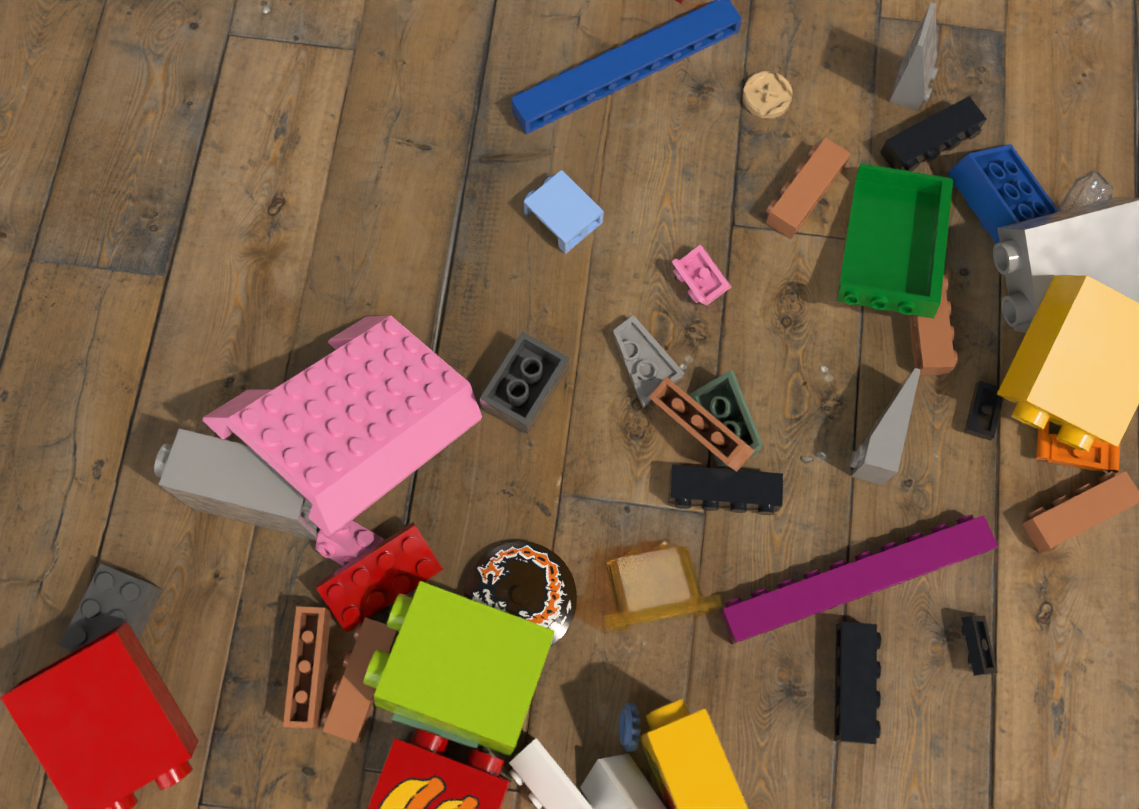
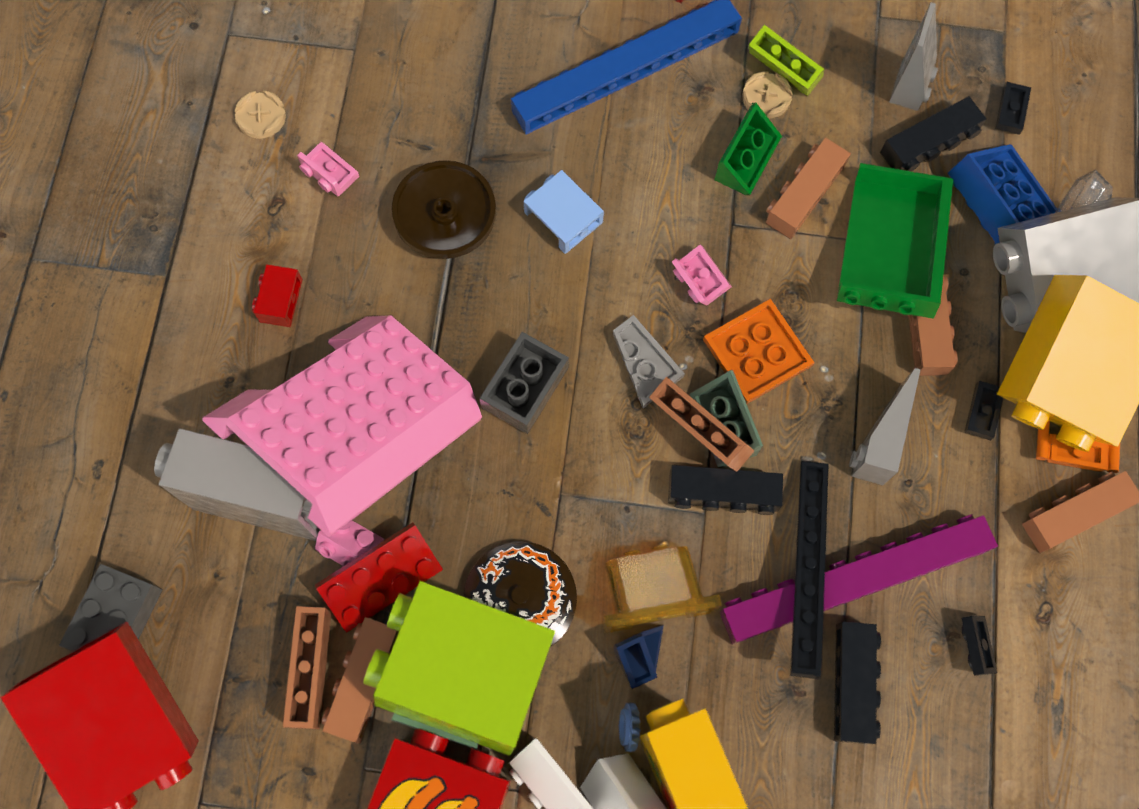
(260, 114): none -> tan tile
(277, 295): none -> red brick
(328, 168): none -> bright pink bracket
(444, 209): none -> dark brown dish
(640, 656): none -> dark blue slope
(748, 152): none -> green slope
(759, 350): none -> orange plate
(786, 60): none -> lime brick
(810, 571): none -> black tile
(1013, 108): none -> black plate

